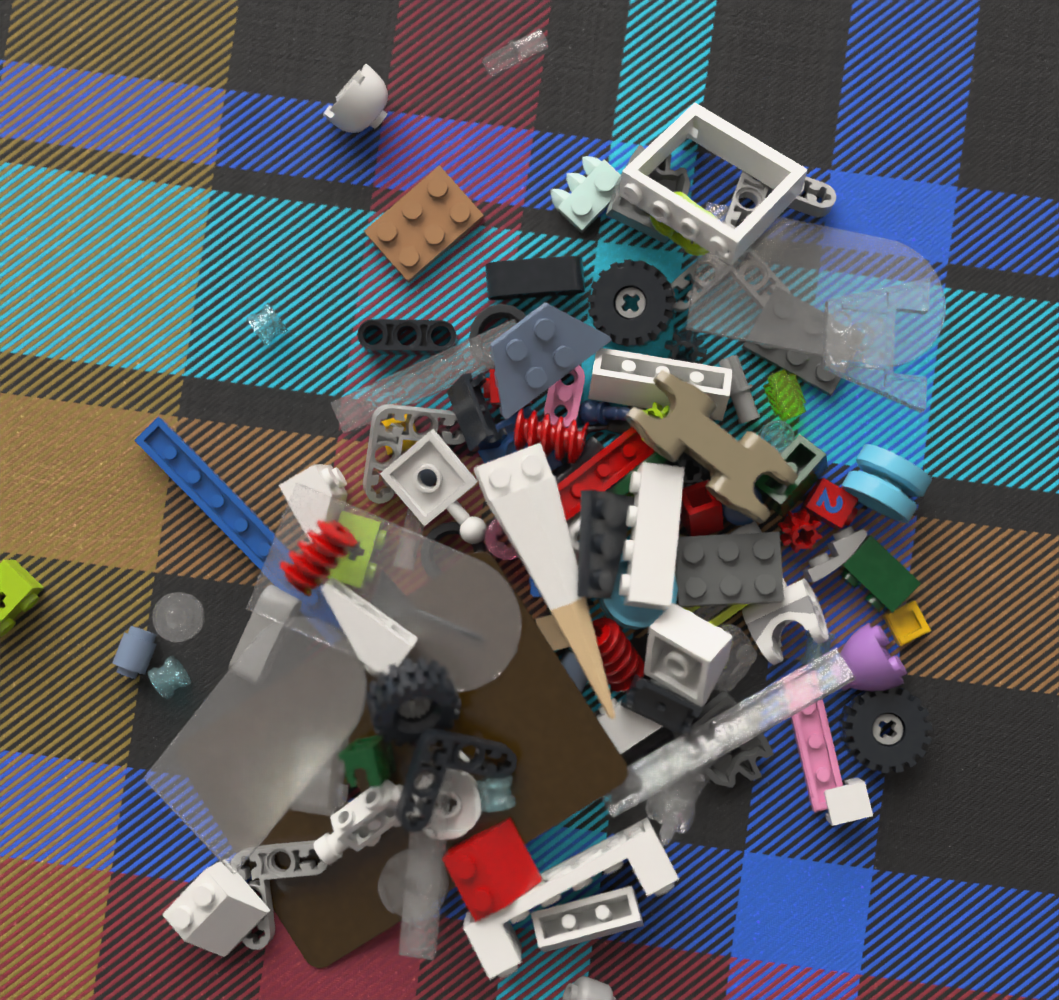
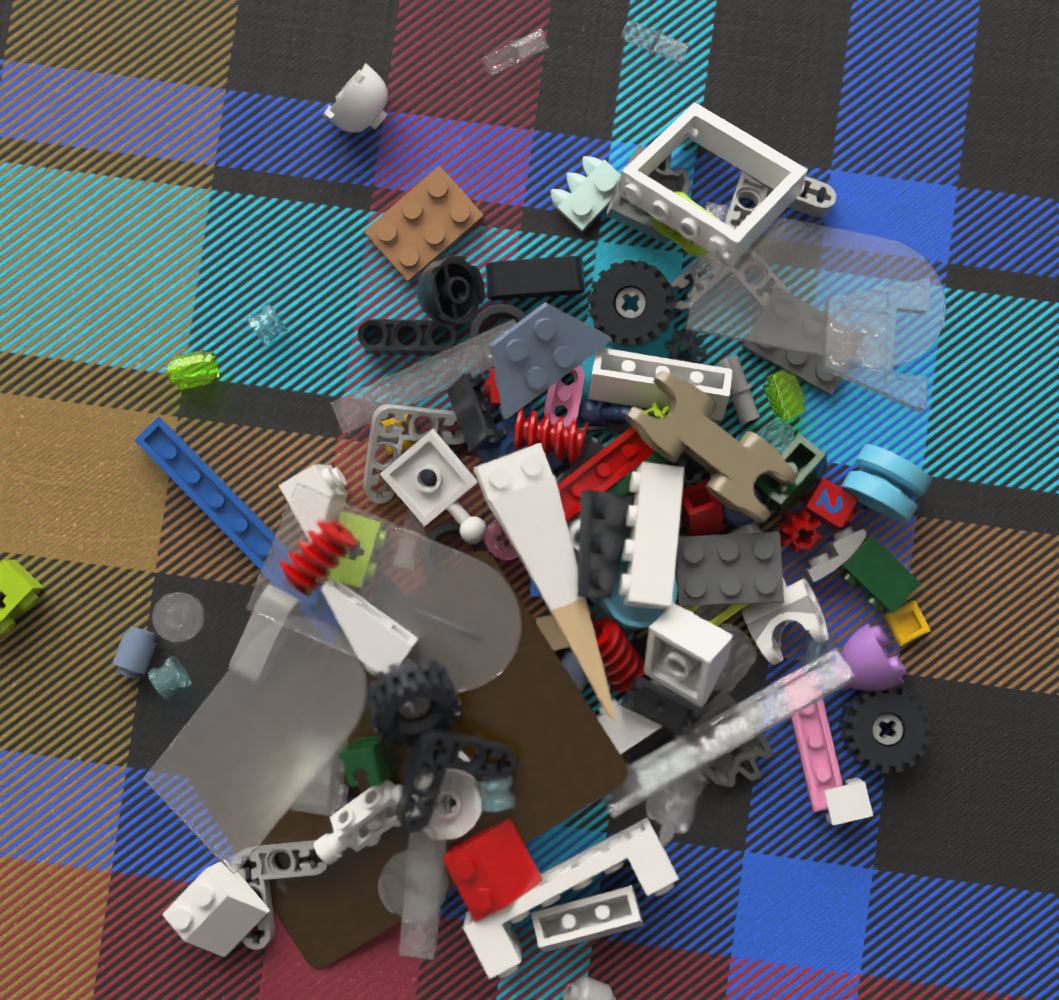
(193, 369): none -> clear neon green brick
(450, 290): none -> black cylinder
(654, 41): none -> clear axle

